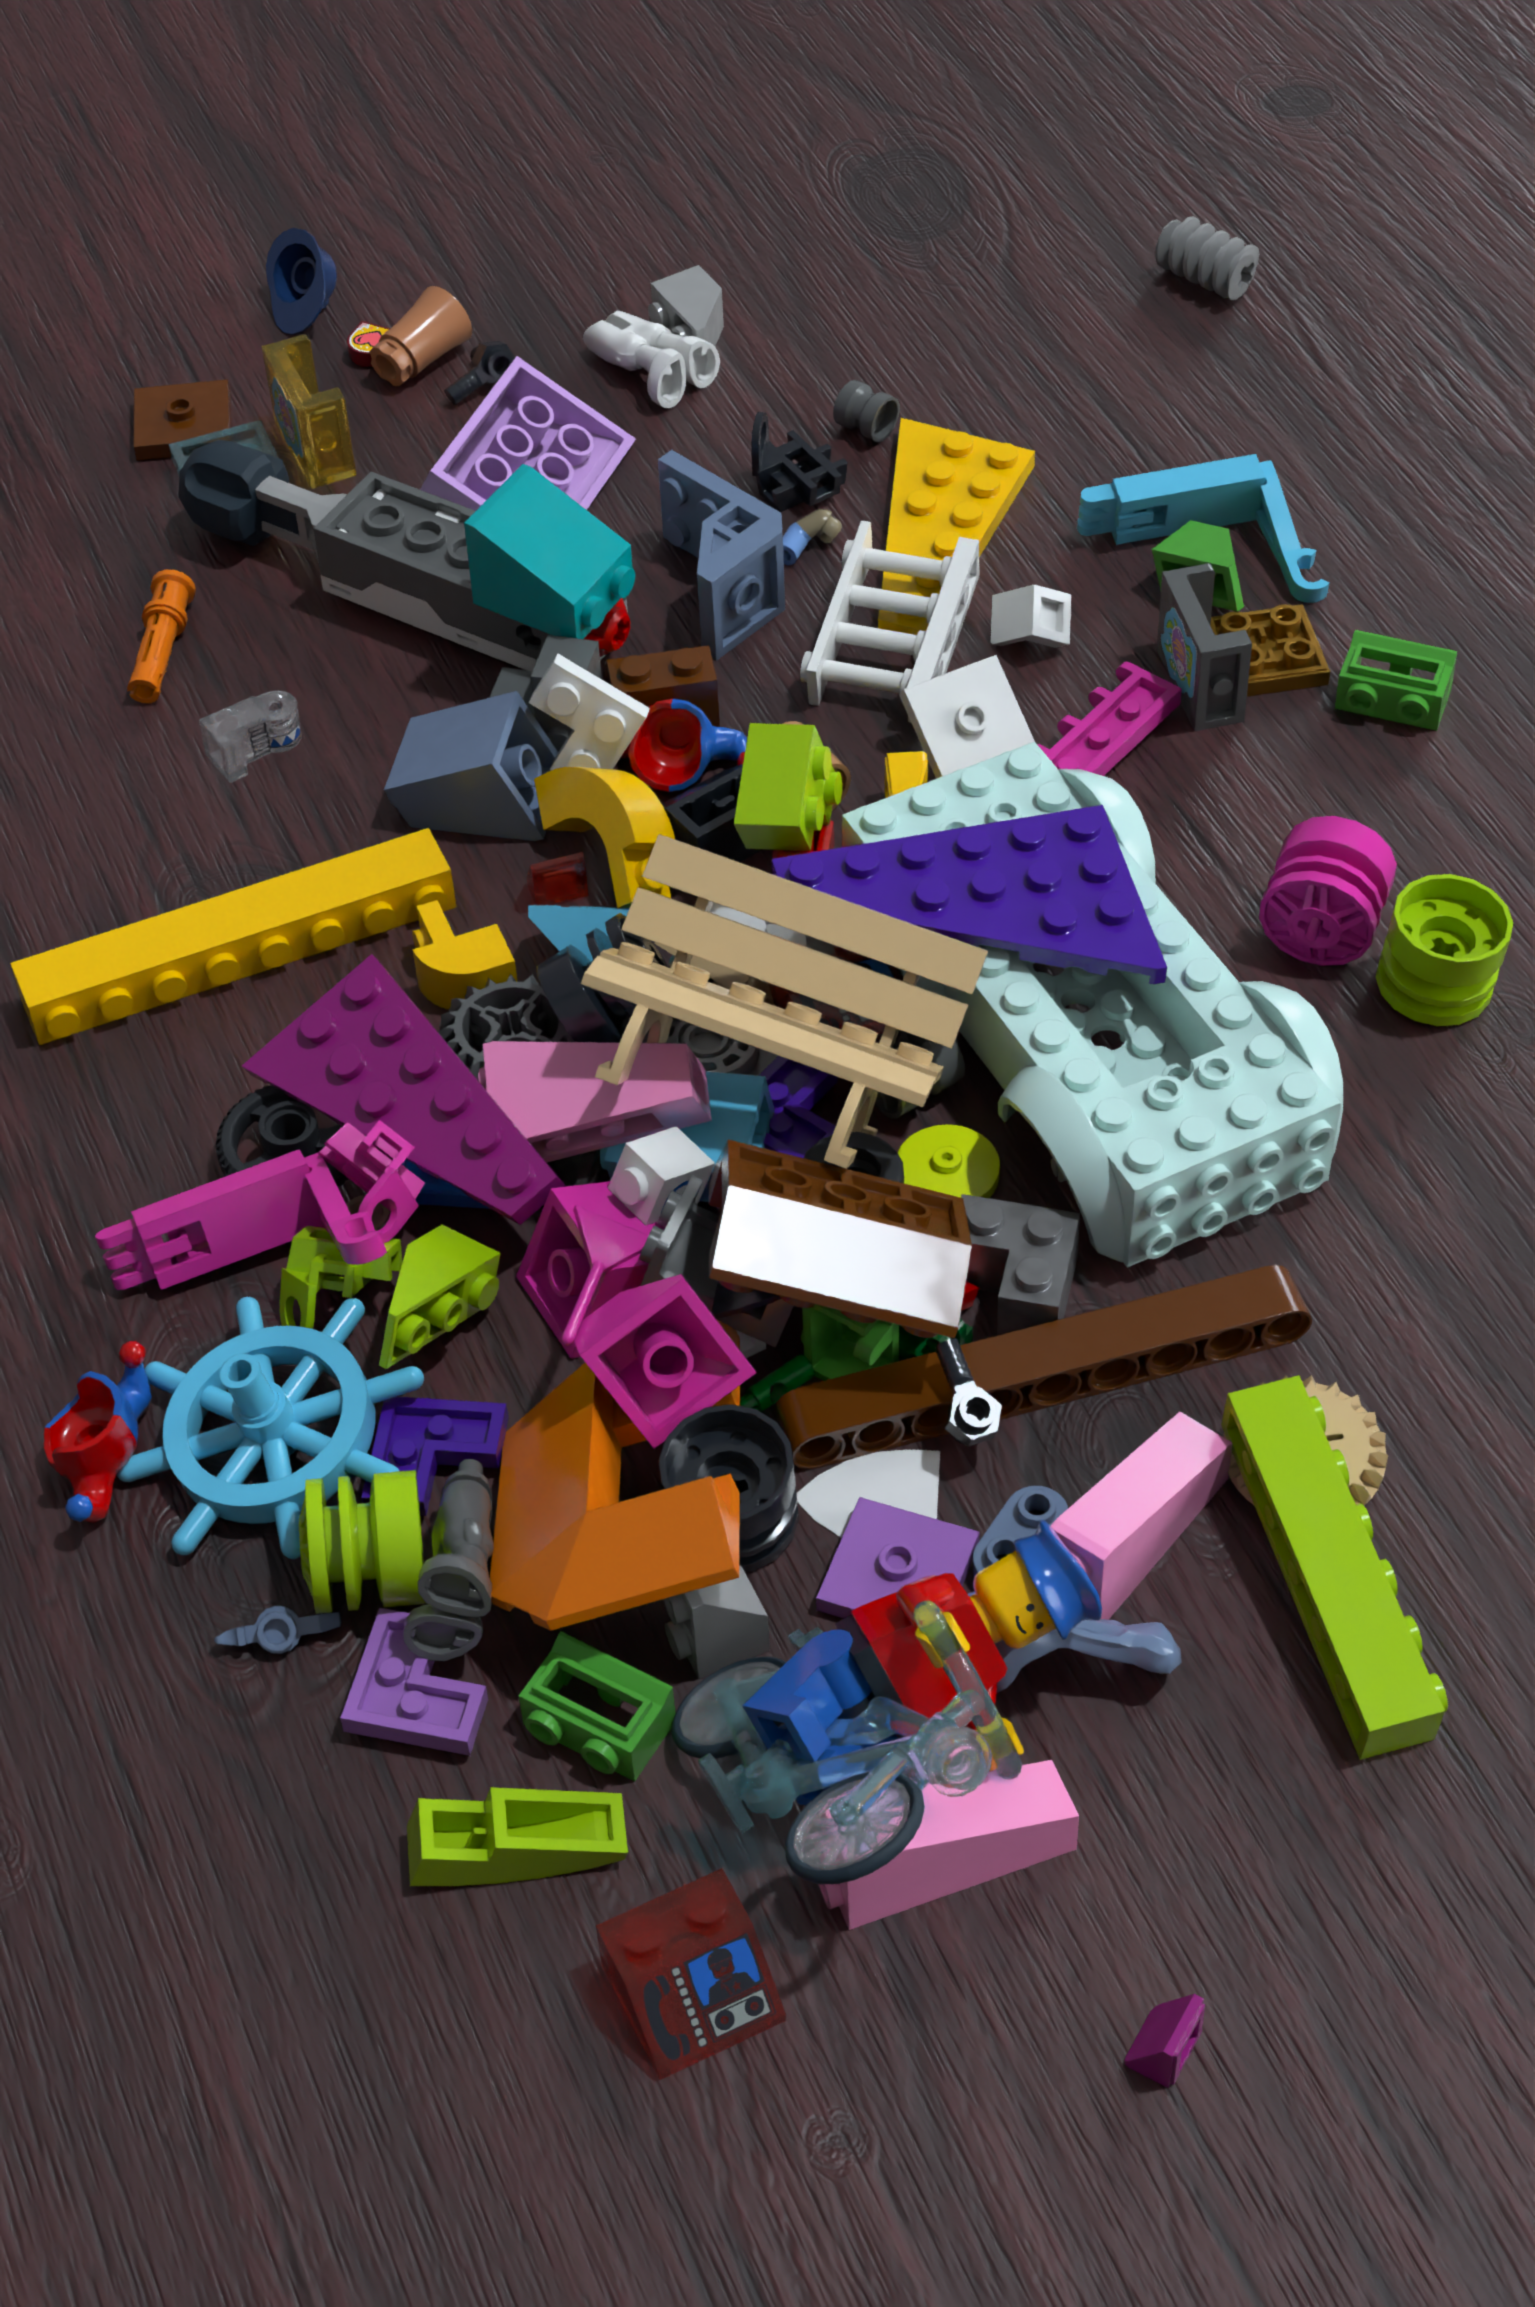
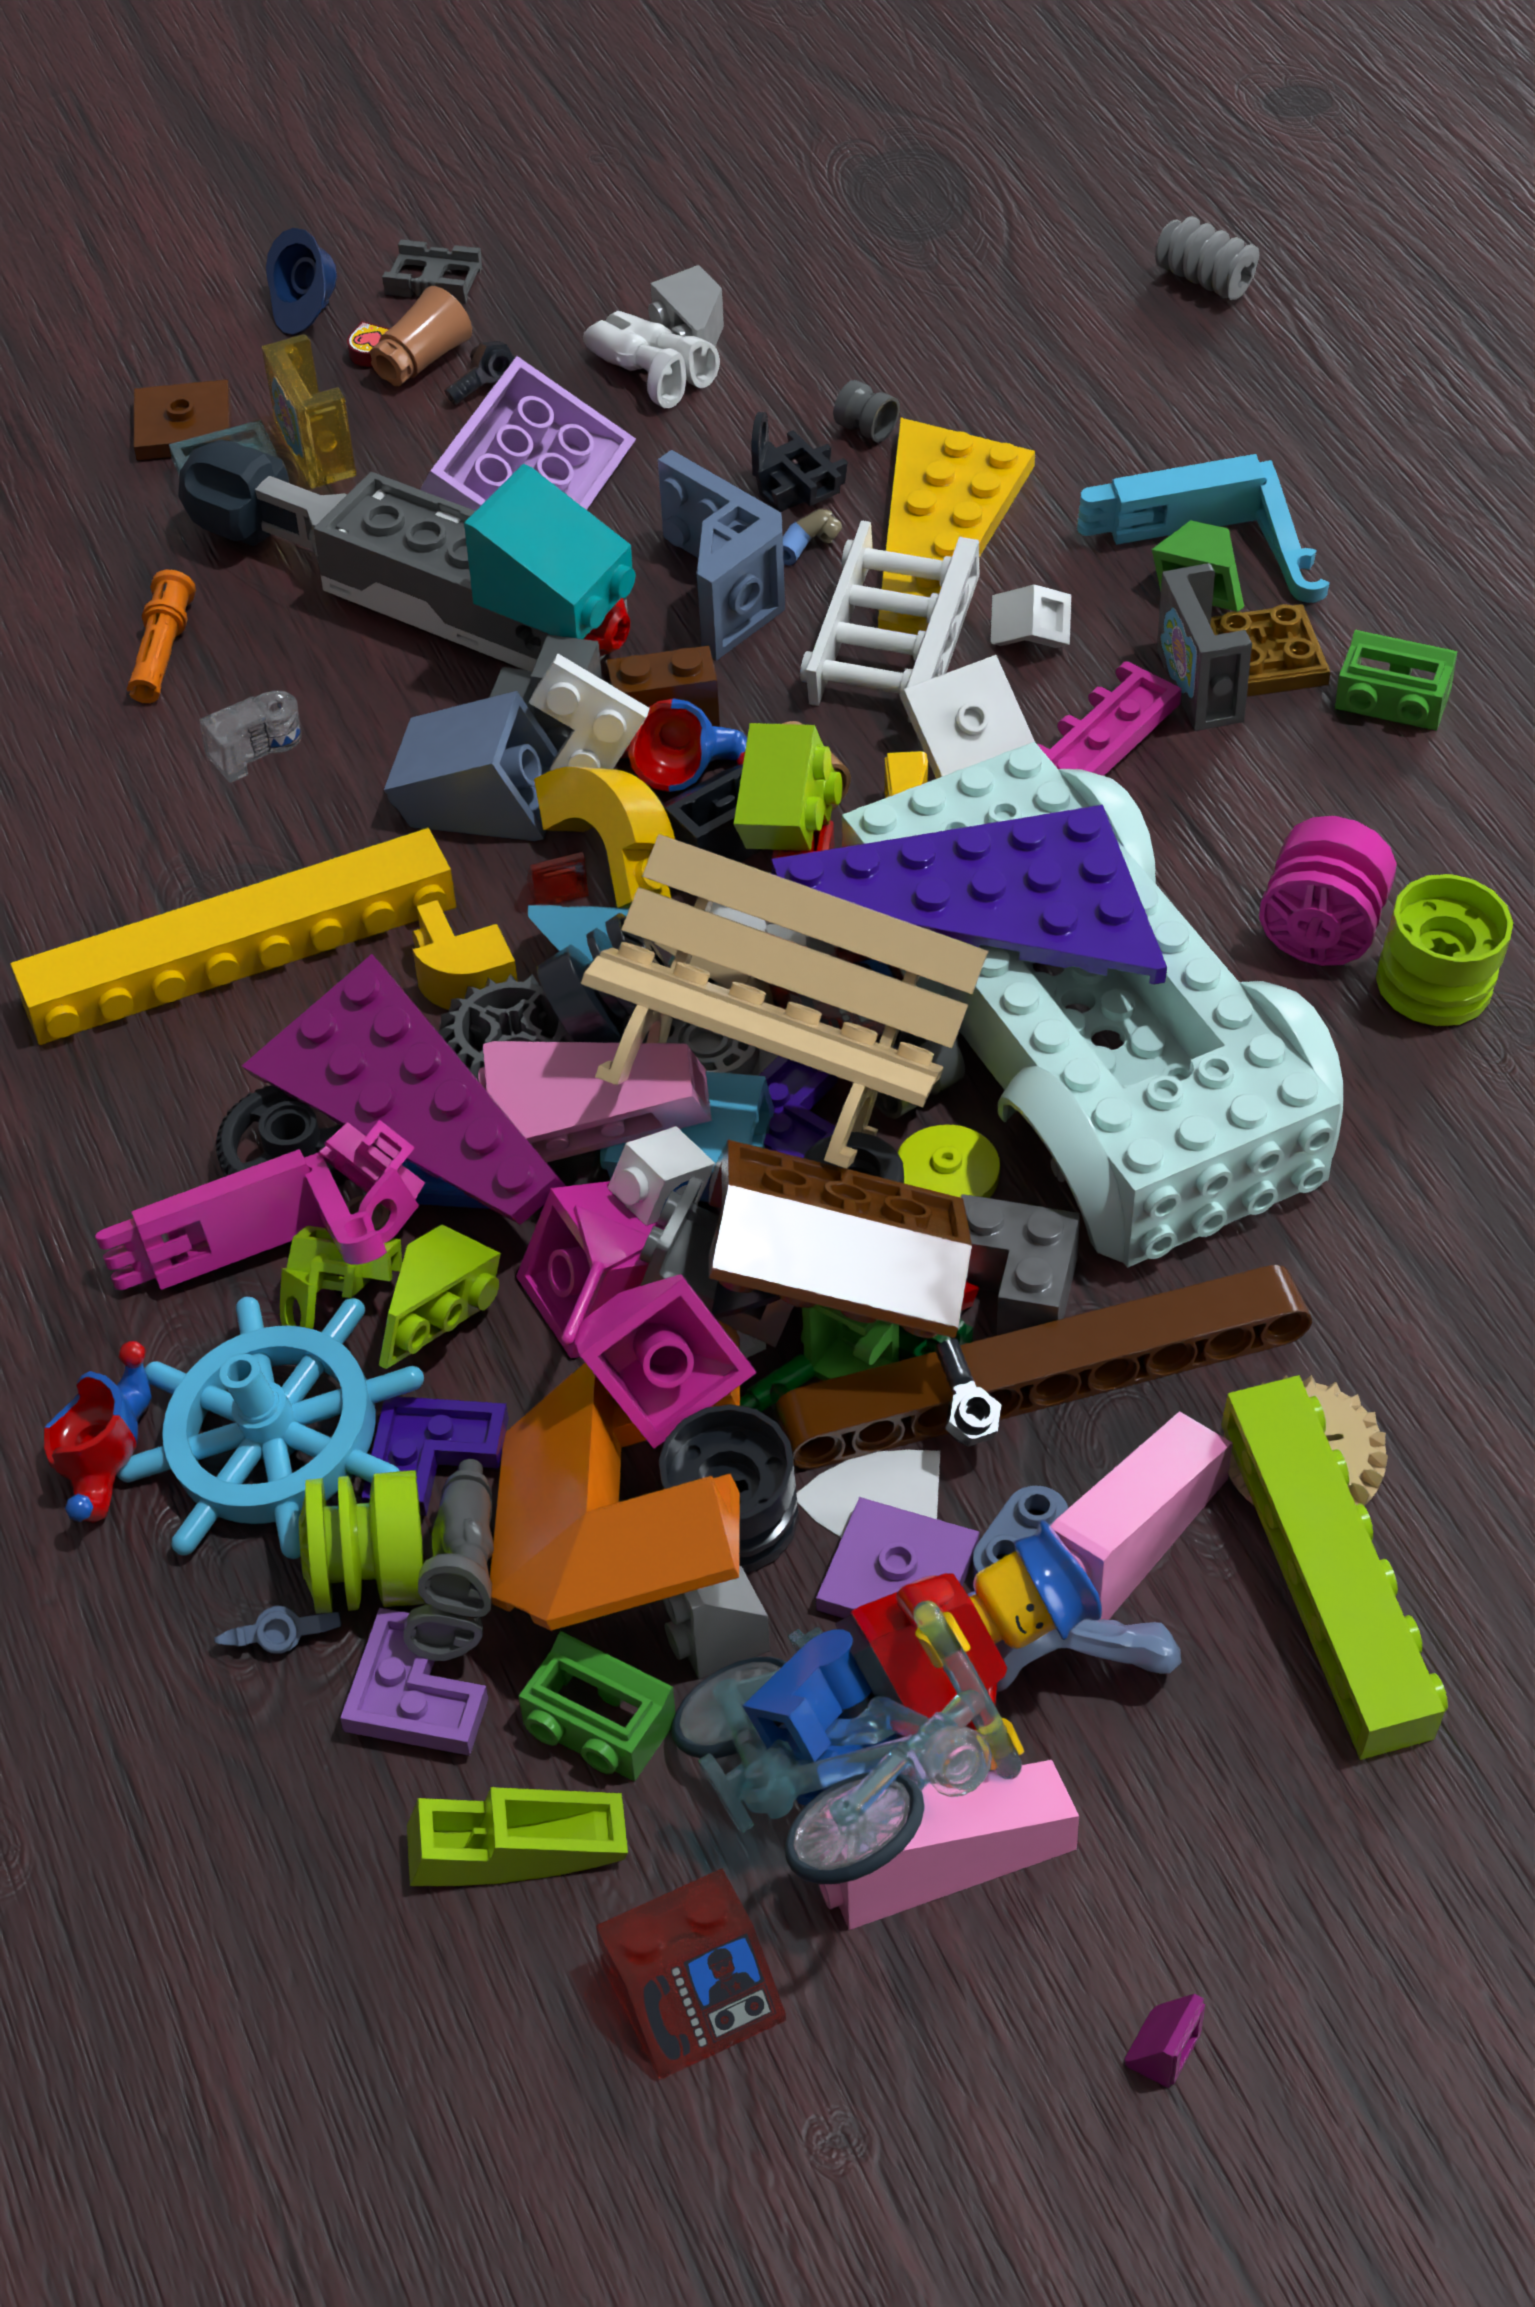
(436, 262): none -> dark grey piece

